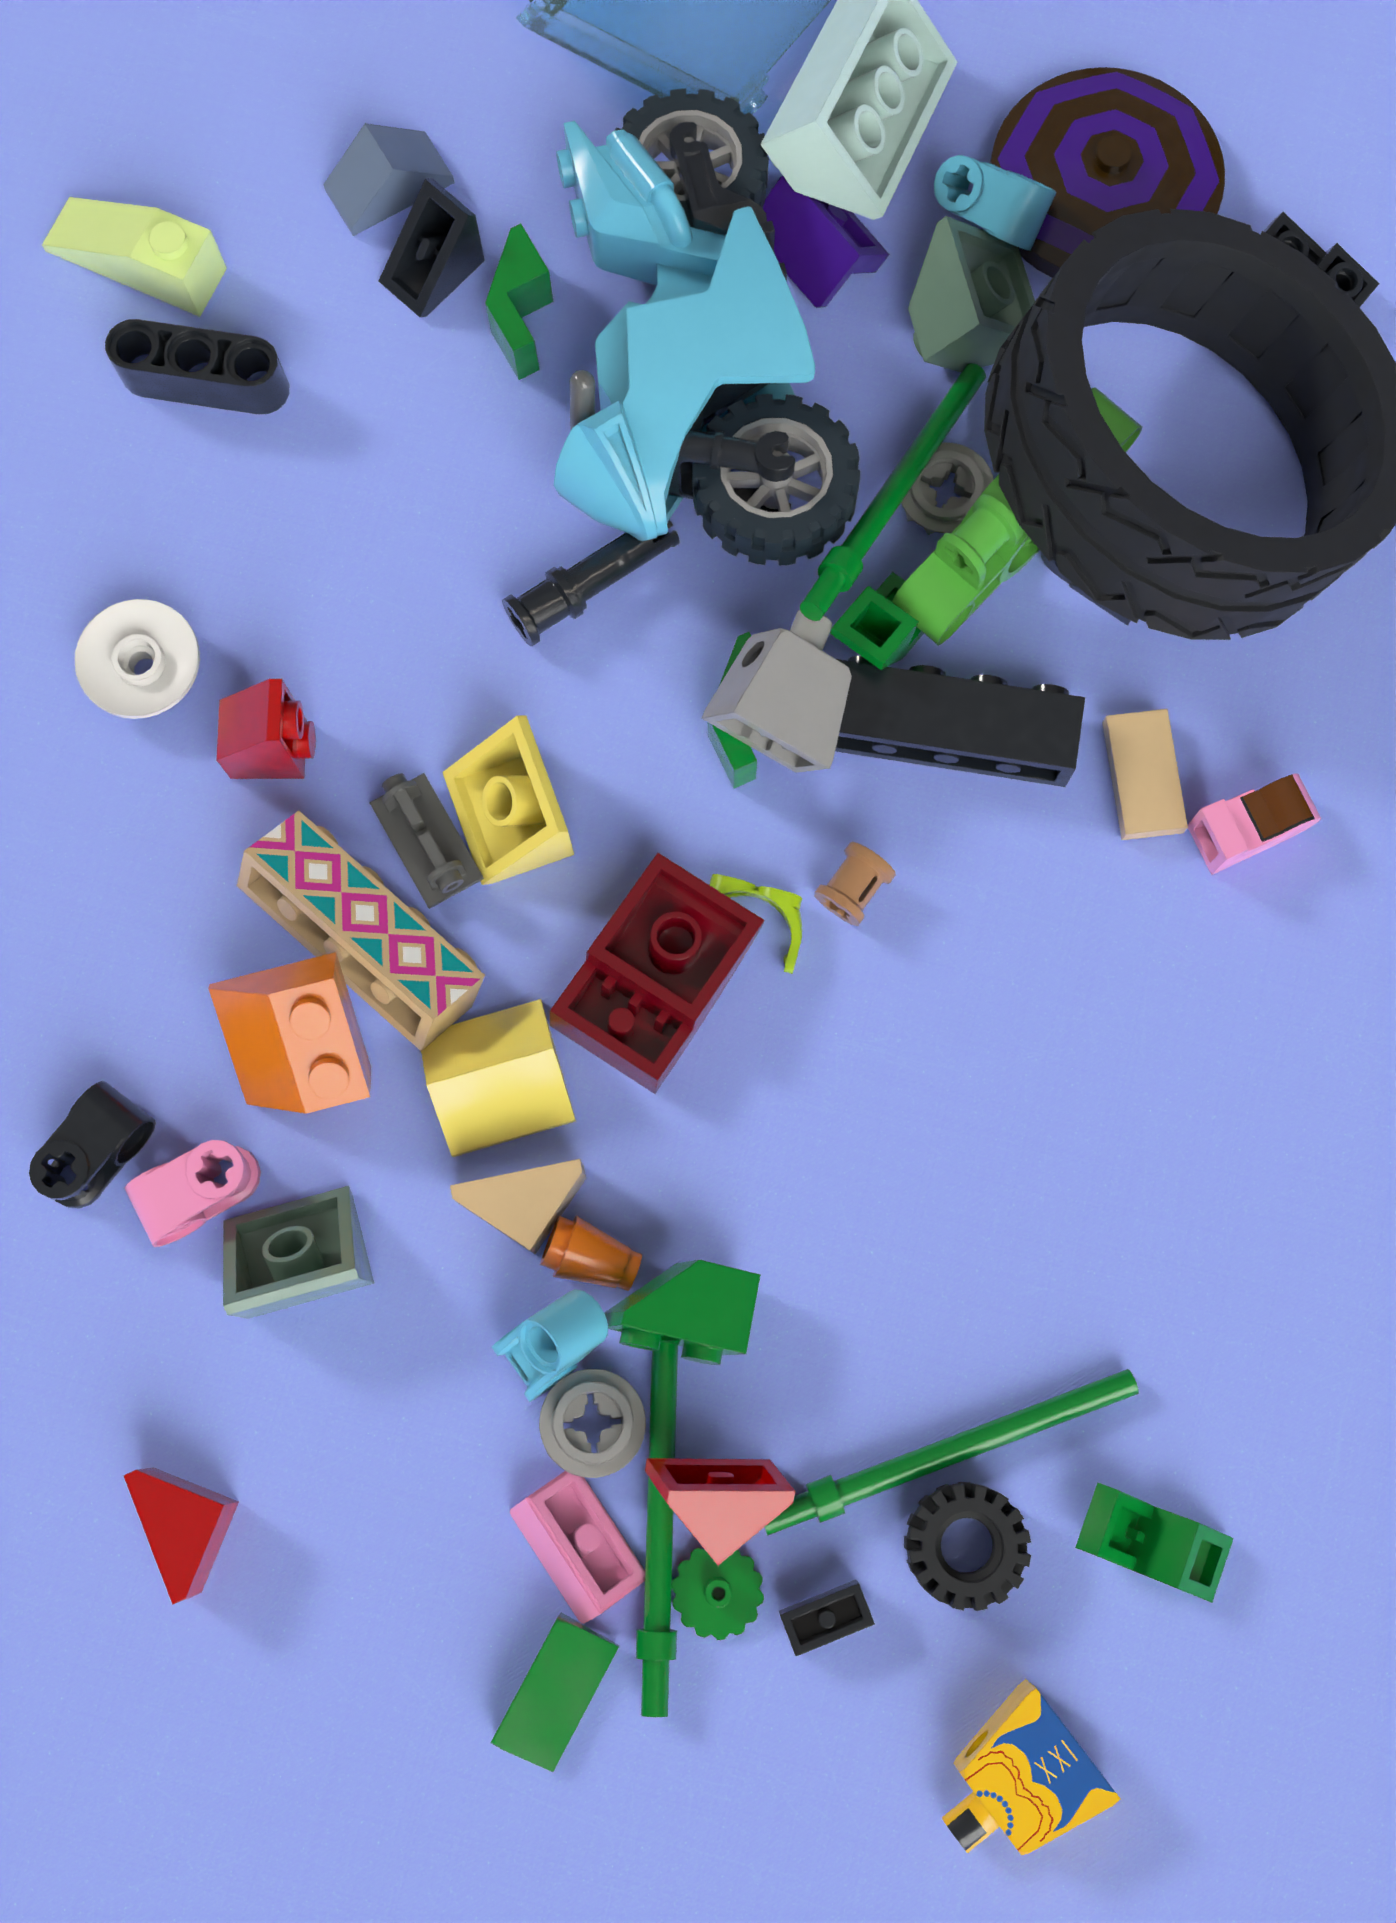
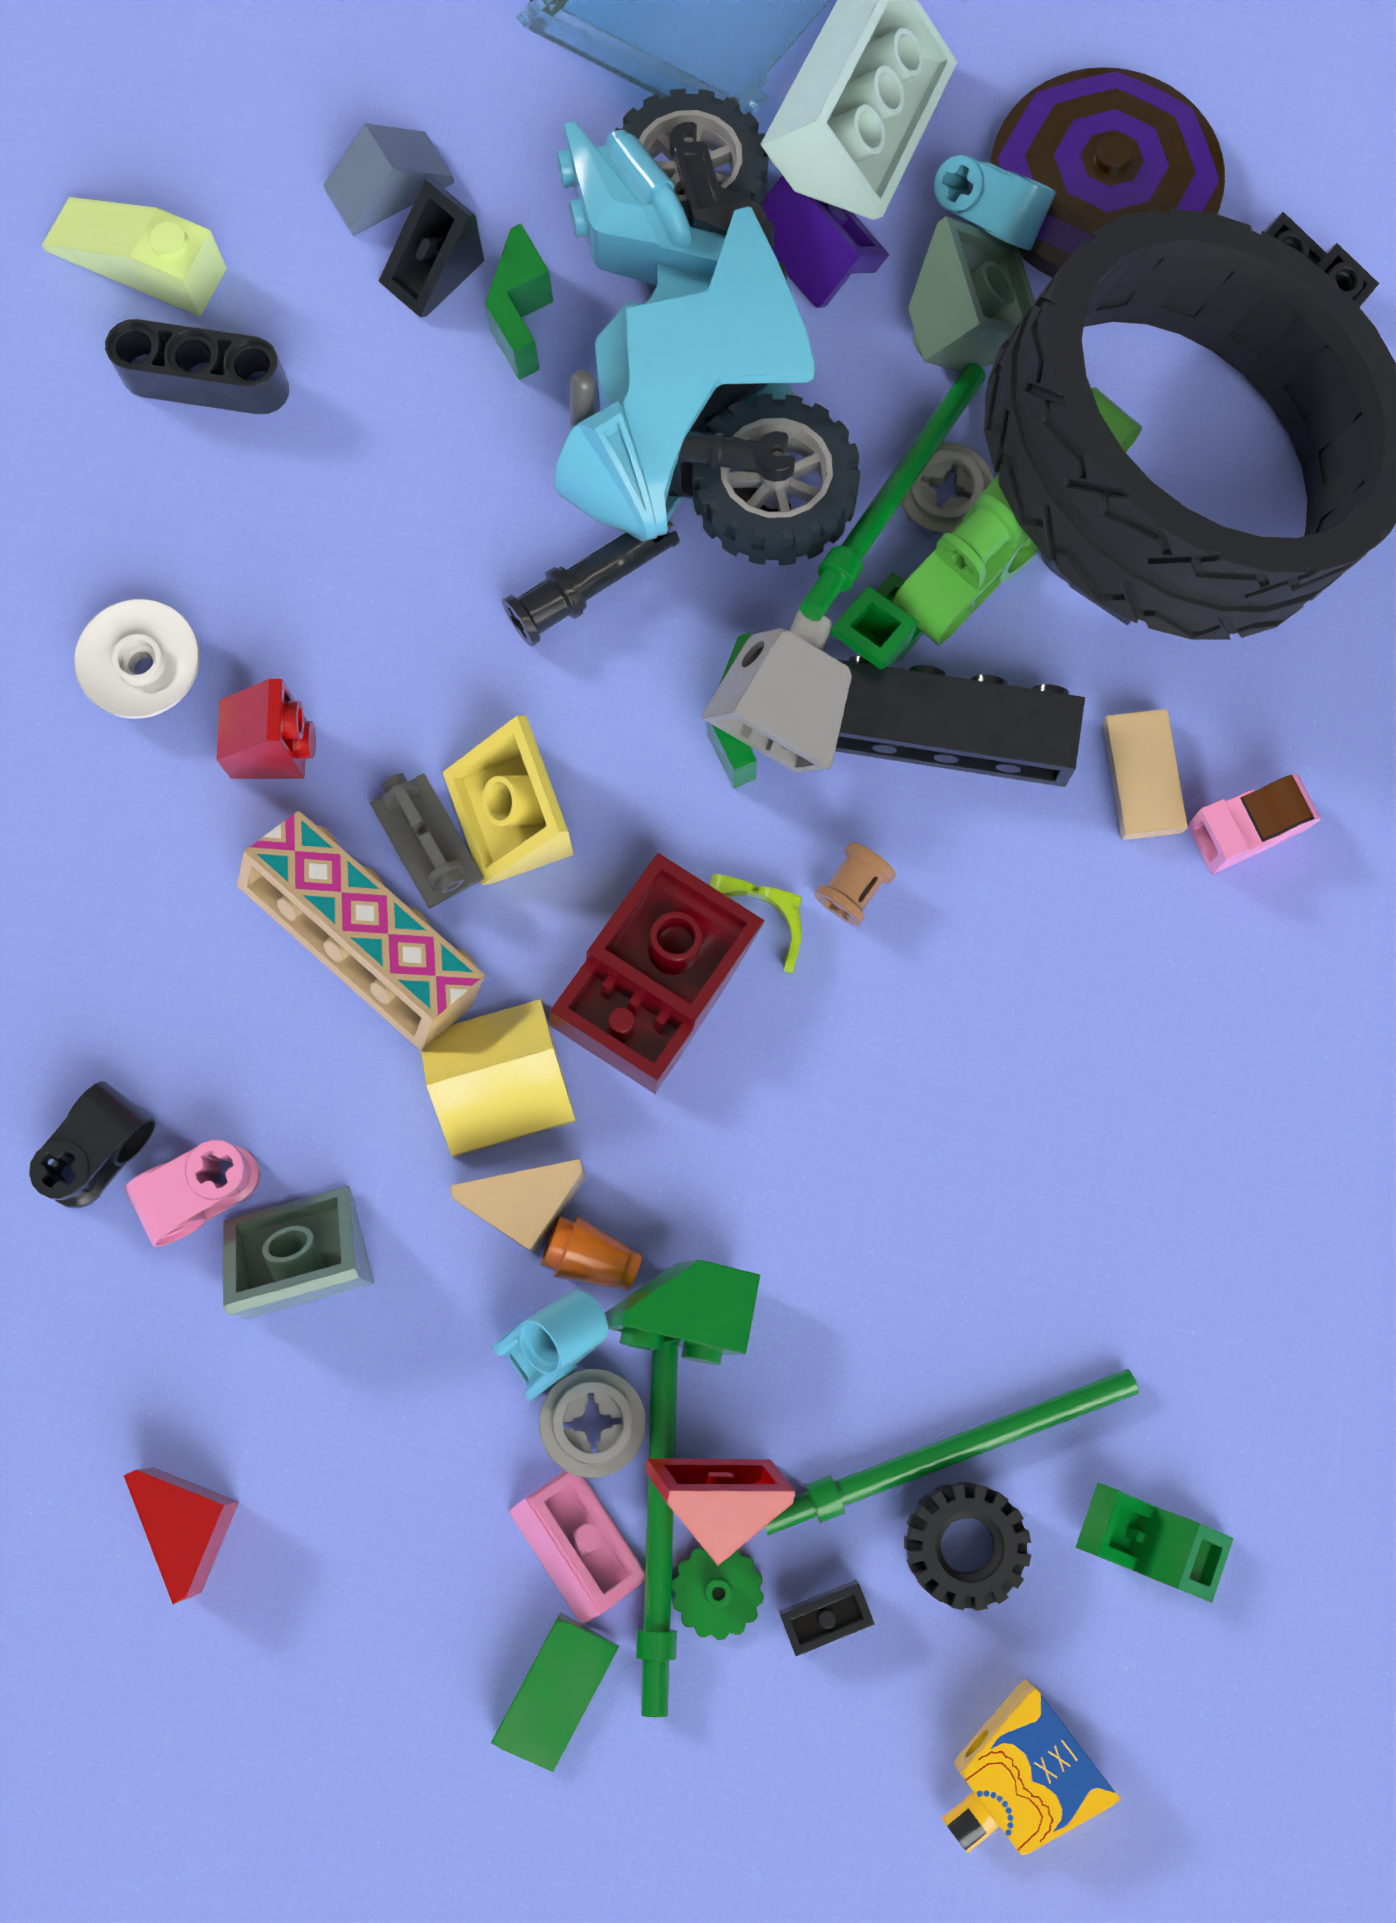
(294, 1036): slope -> none

